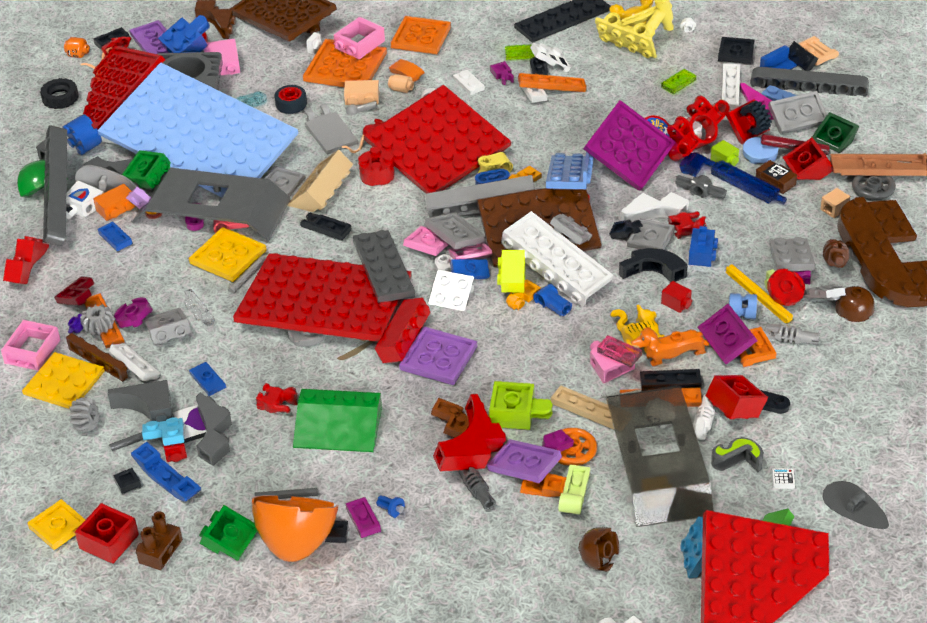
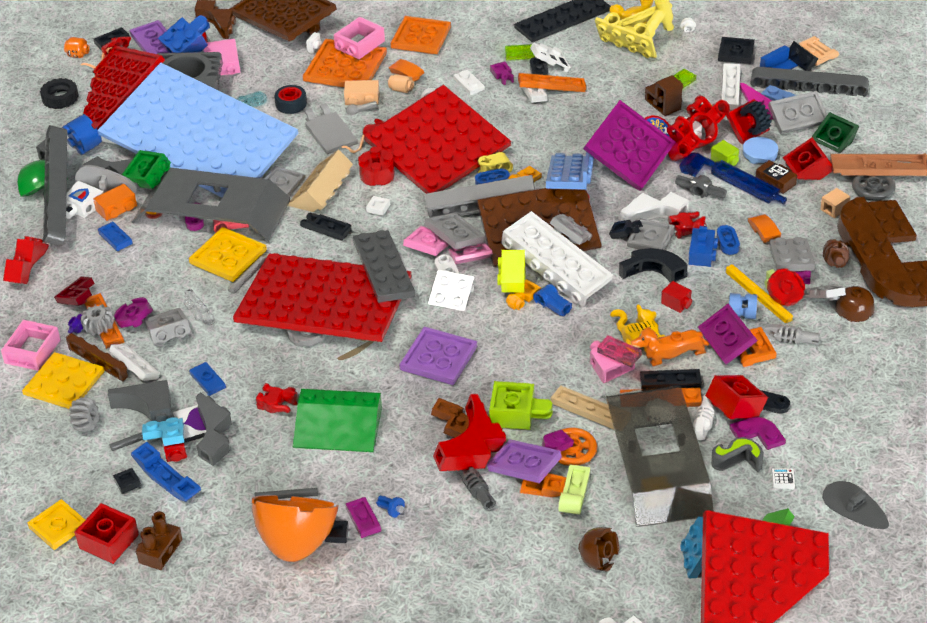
(138, 197): lavender plate -> none
(228, 533): green plate -> none
(378, 205): none -> white plate
(402, 330): red brick -> none
(470, 267): blue plate -> none
(665, 95): none -> reddish brown brick
(728, 239): none -> blue plate
(761, 427): none -> magenta plate
(765, 227): none -> orange slope
(788, 143): dark red axle -> none

